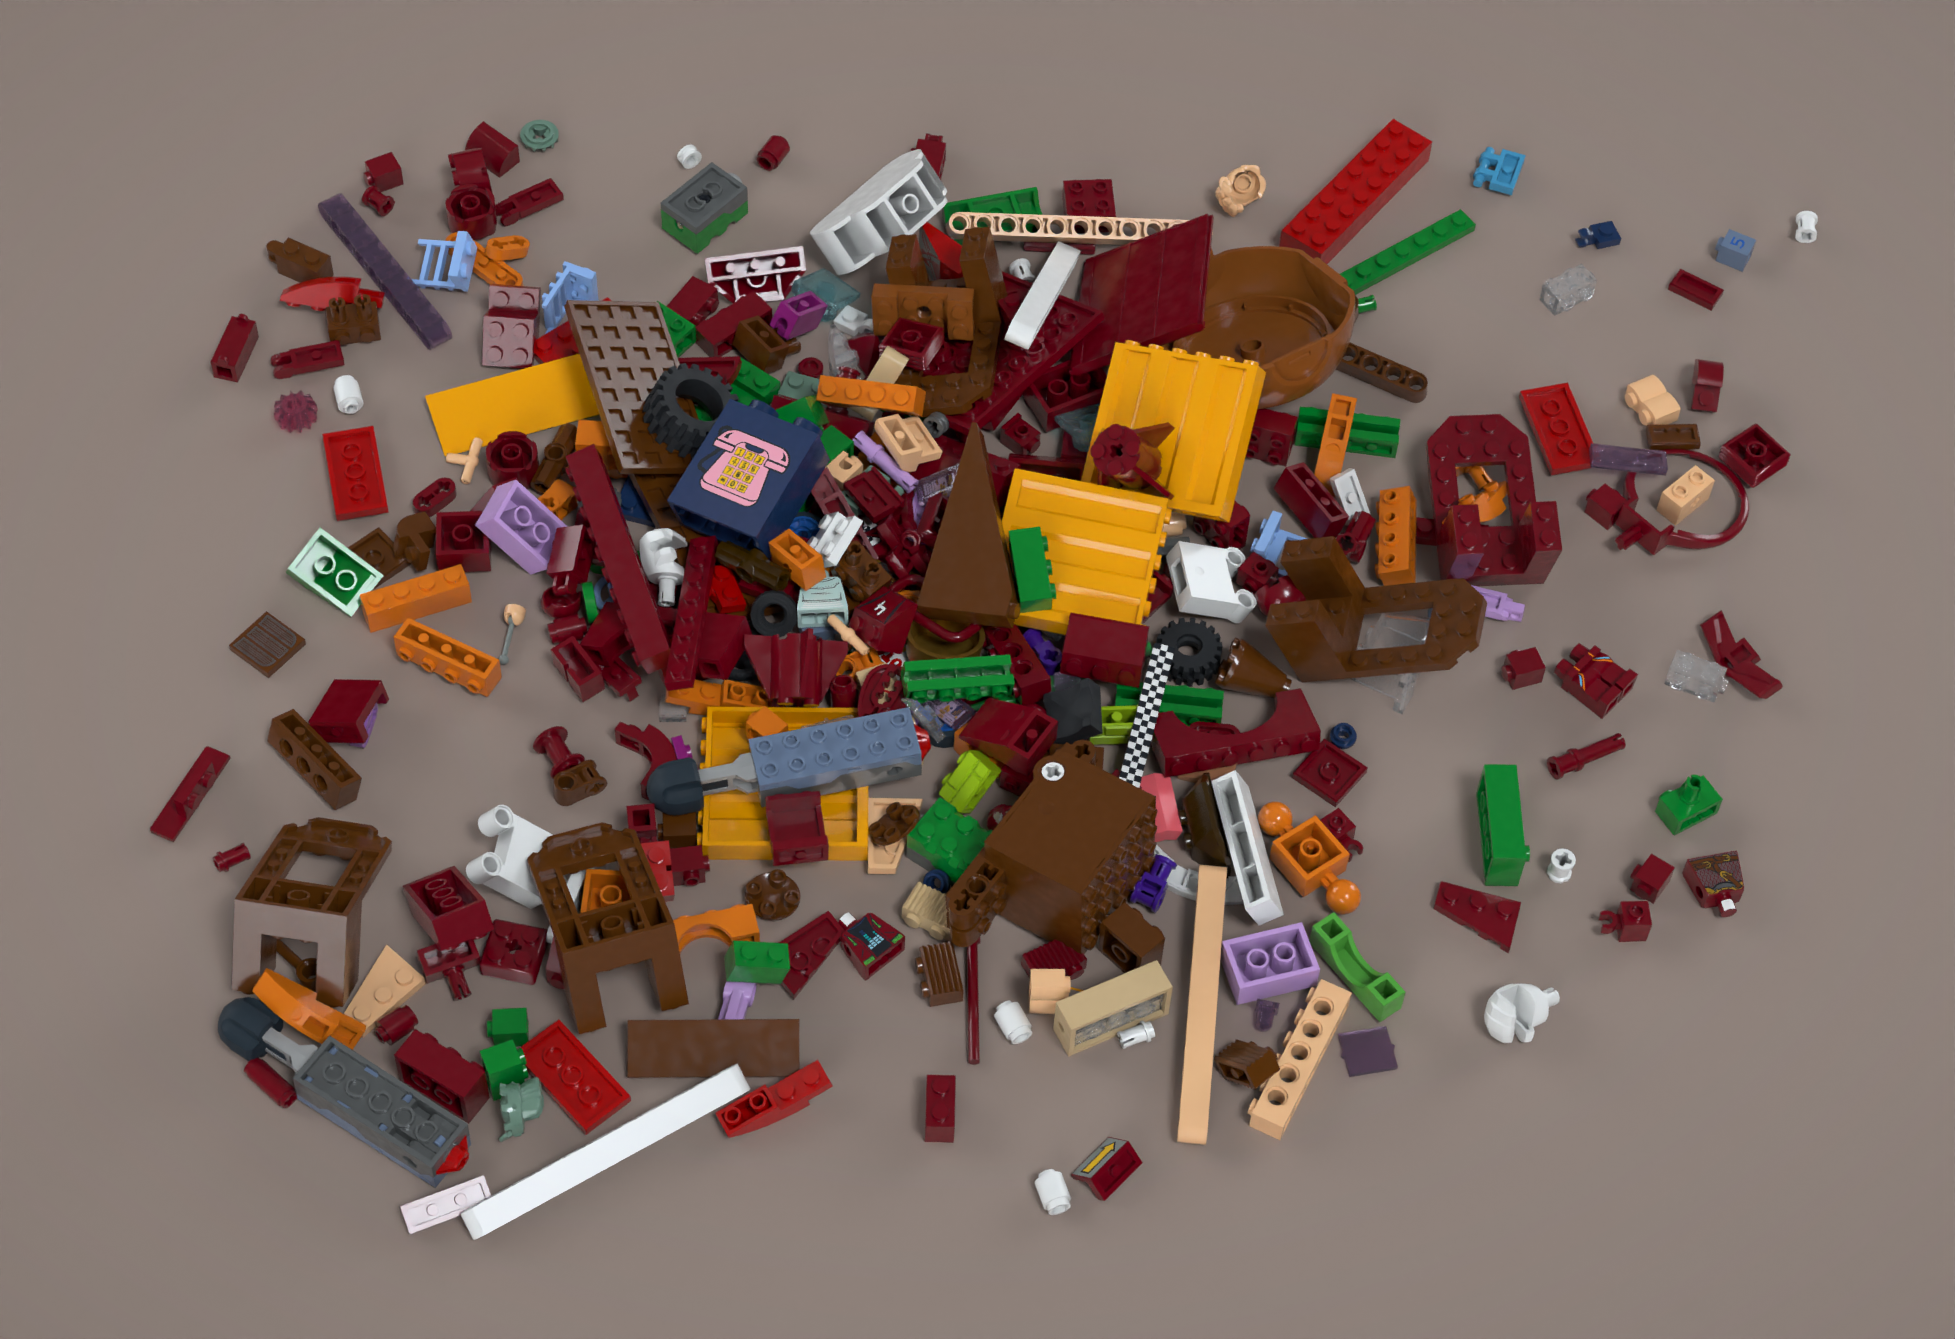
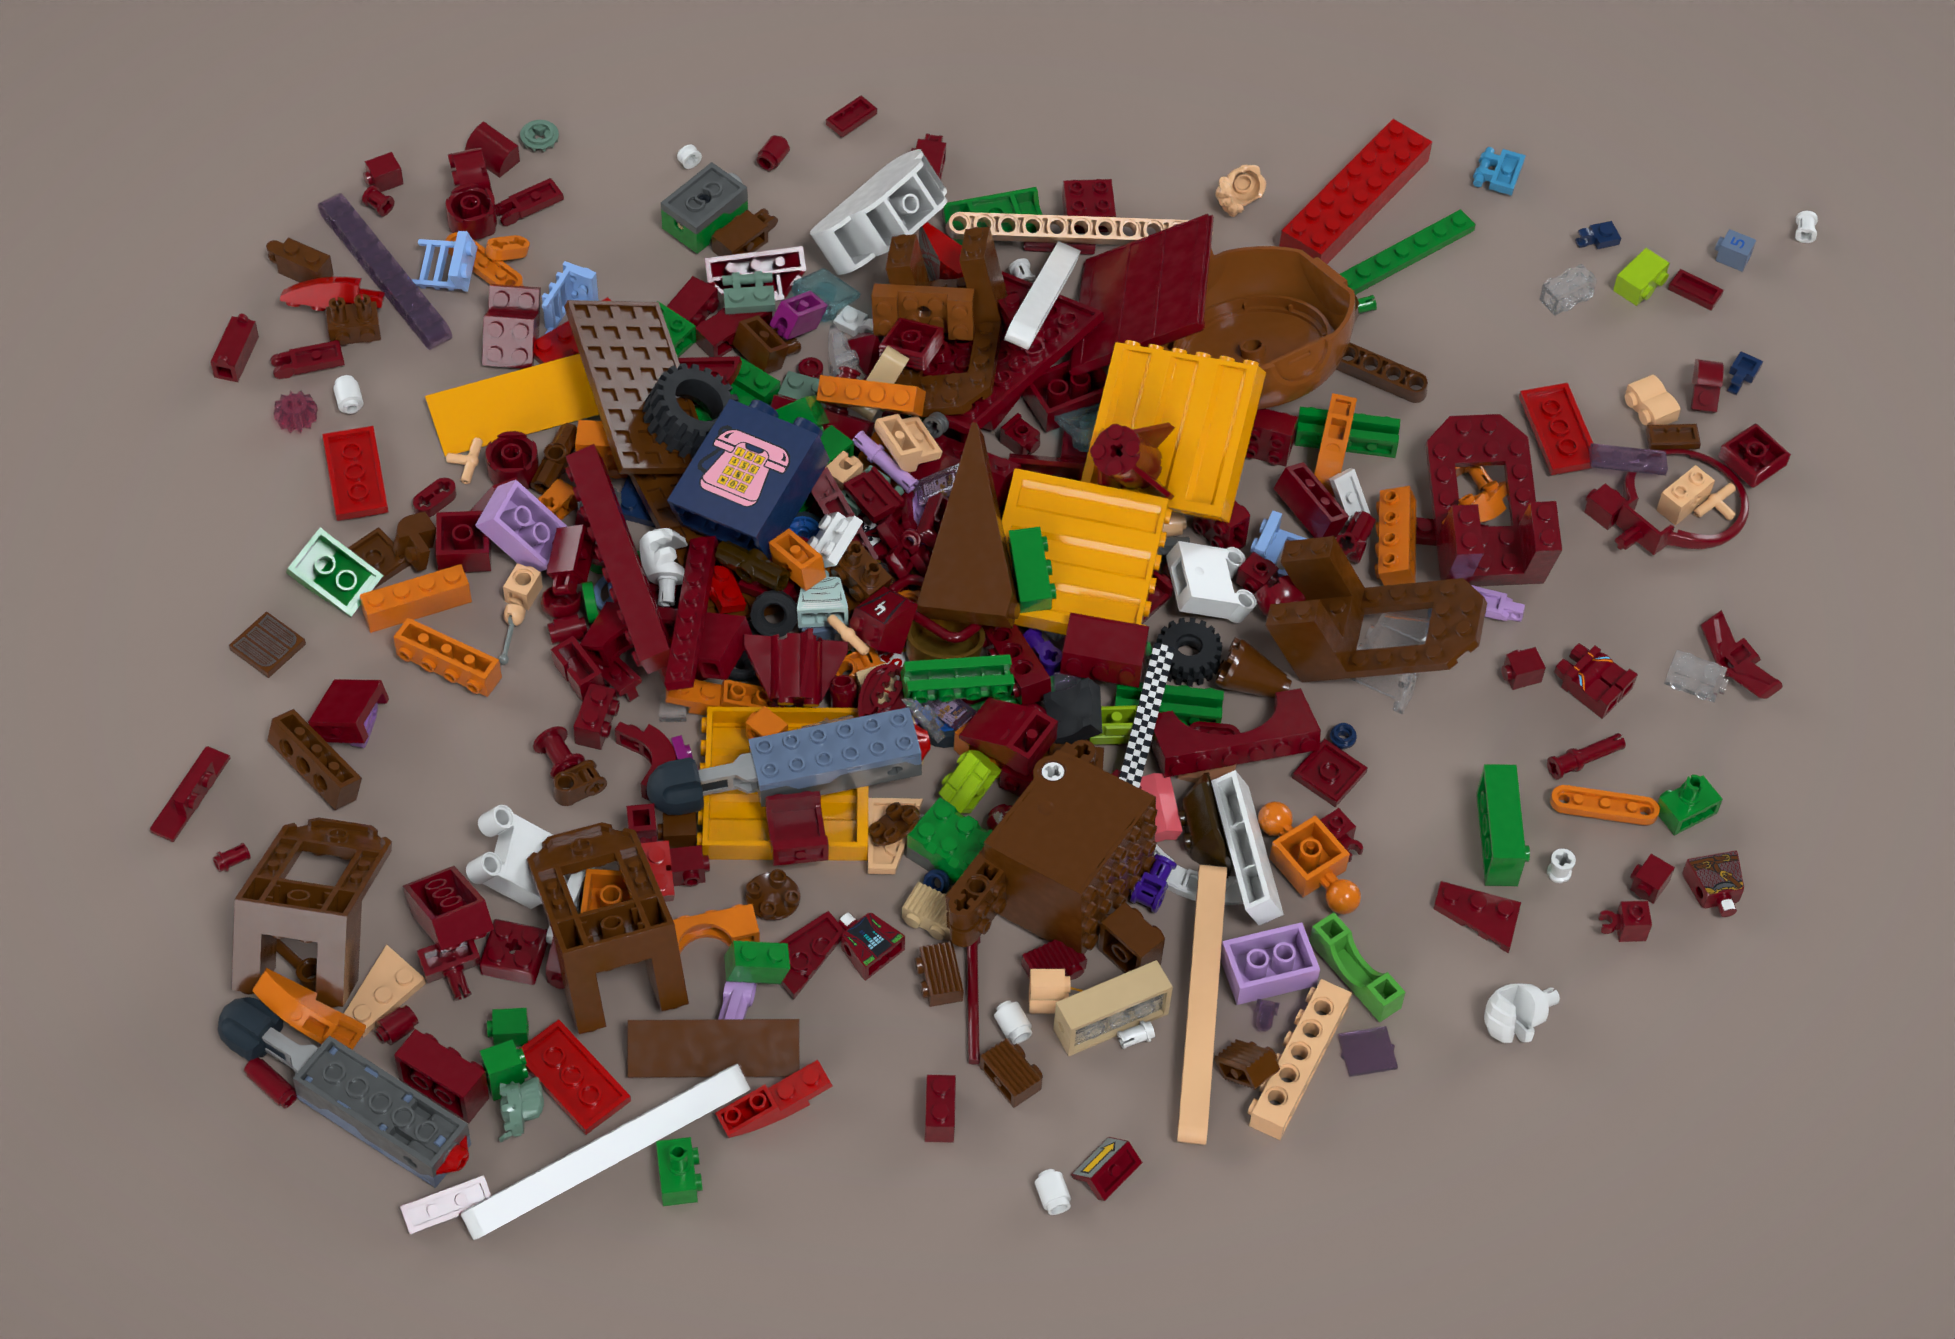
(523, 586): none -> light nougat brick
(596, 716): none -> dark red brick
(677, 1171): none -> green brick
(744, 233): none -> reddish brown brick
(748, 299): none -> sand green plate
(851, 116): none -> dark red plate
(1011, 1072): none -> reddish brown brick
(1604, 805): none -> orange plate
(1641, 277): none -> lime brick
(1716, 500): none -> light nougat piece
(1744, 369): none -> dark blue plate

